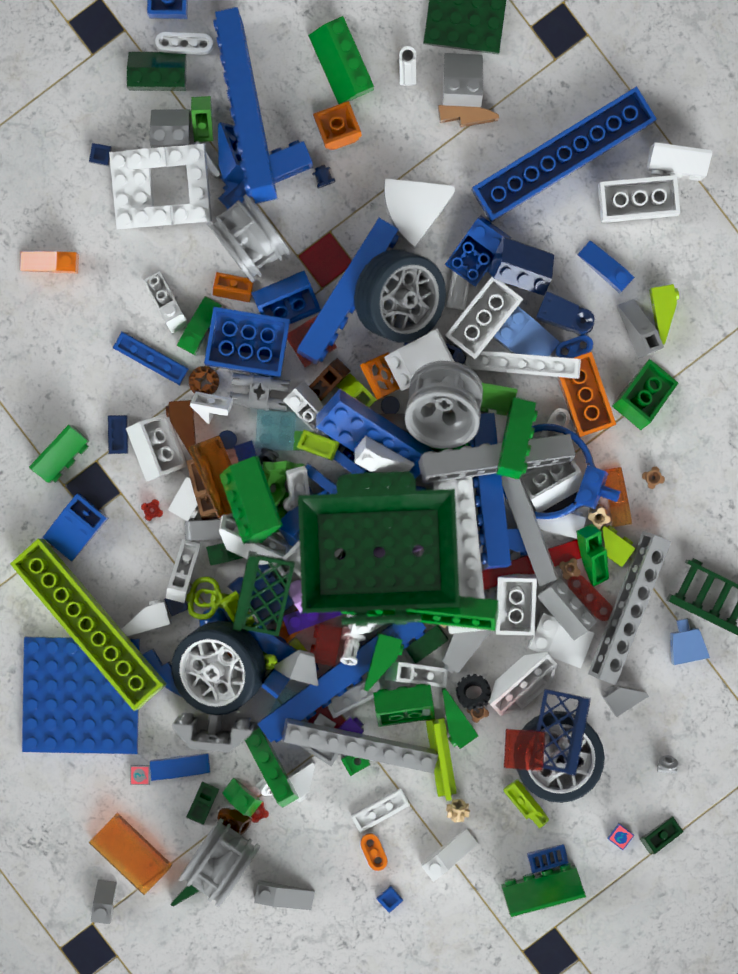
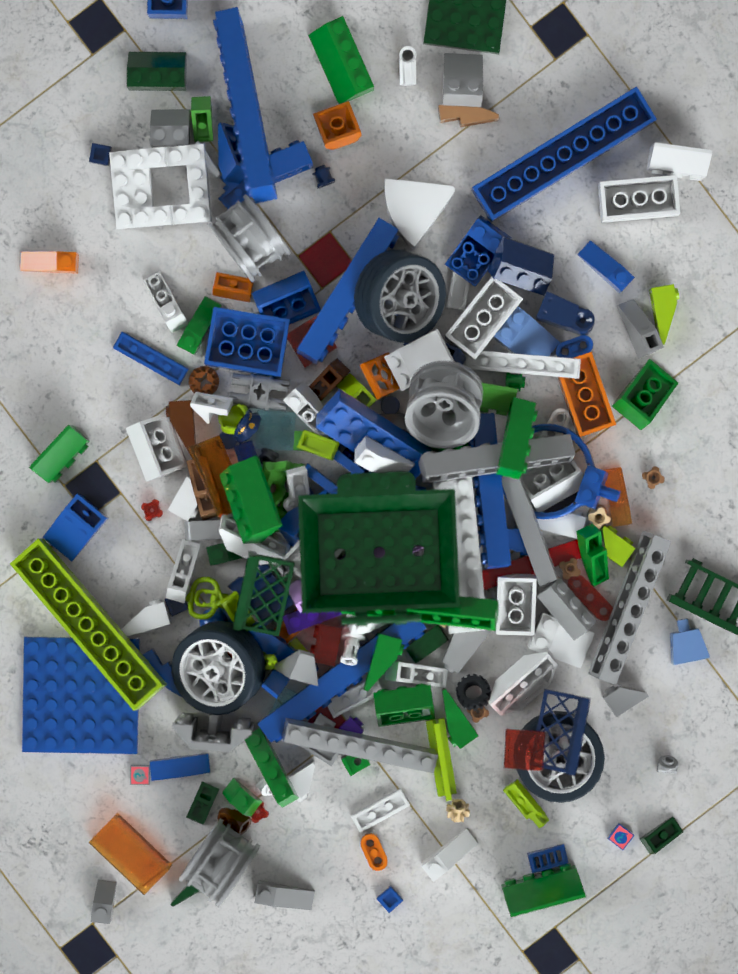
(117, 434): dark blue plate -> none
(176, 39): white plate -> none
(240, 423): none -> piece
(515, 381): none -> green brick

